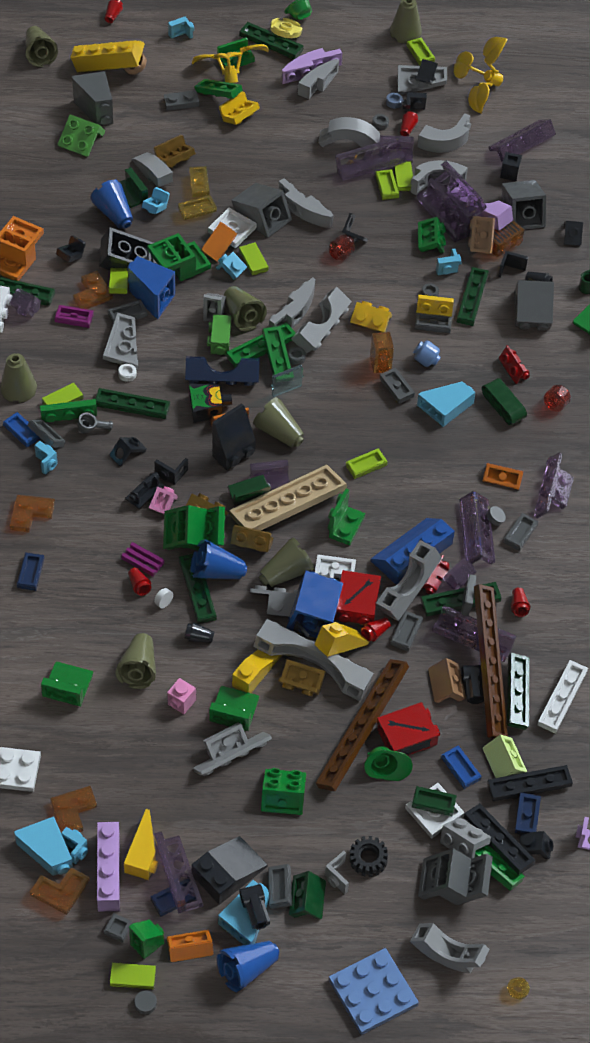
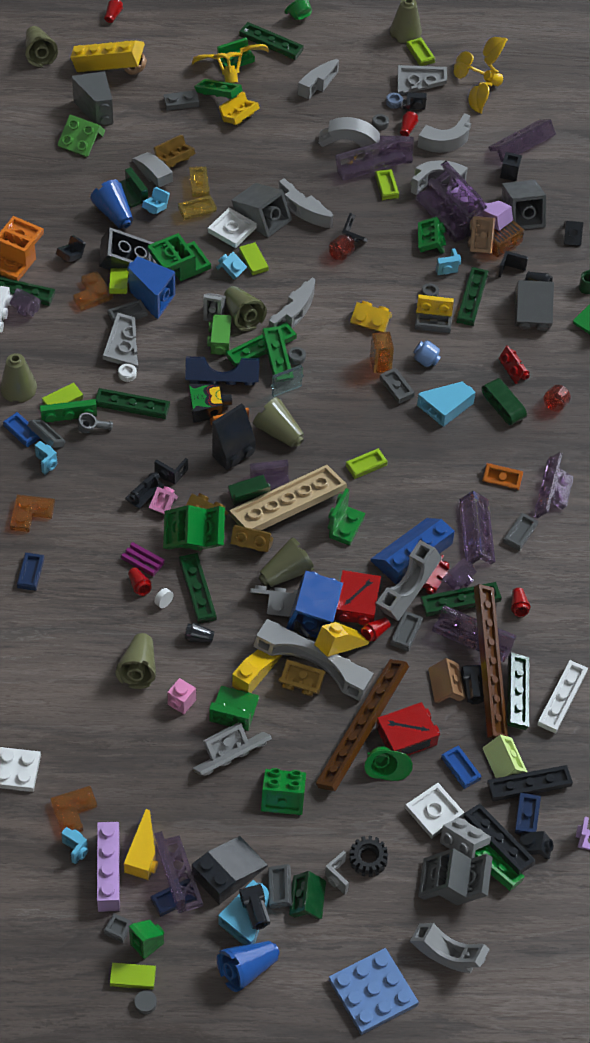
(45, 845): medium azure slope -> none
(61, 895): clear orange plate -> none
(67, 683): green bracket -> none
(74, 318): magenta tile -> none
(128, 445): black bracket -> none
(180, 27): medium azure bracket -> none
(190, 945): orange slope -> none
(216, 563): blue cone -> none
(219, 241): orange slope -> none
(286, 28): light yellow tile -> none
(305, 63): lavender slope -> none
(332, 306): light grey arch -> none
(332, 566): white plate -> none
(403, 176): lime tile -> none
(426, 72): black bracket -> none
(434, 801): dark green tile -> none
(468, 595): dark grey tile -> none
(496, 515): tile -> none
(518, 982): clear yellow plate -> none

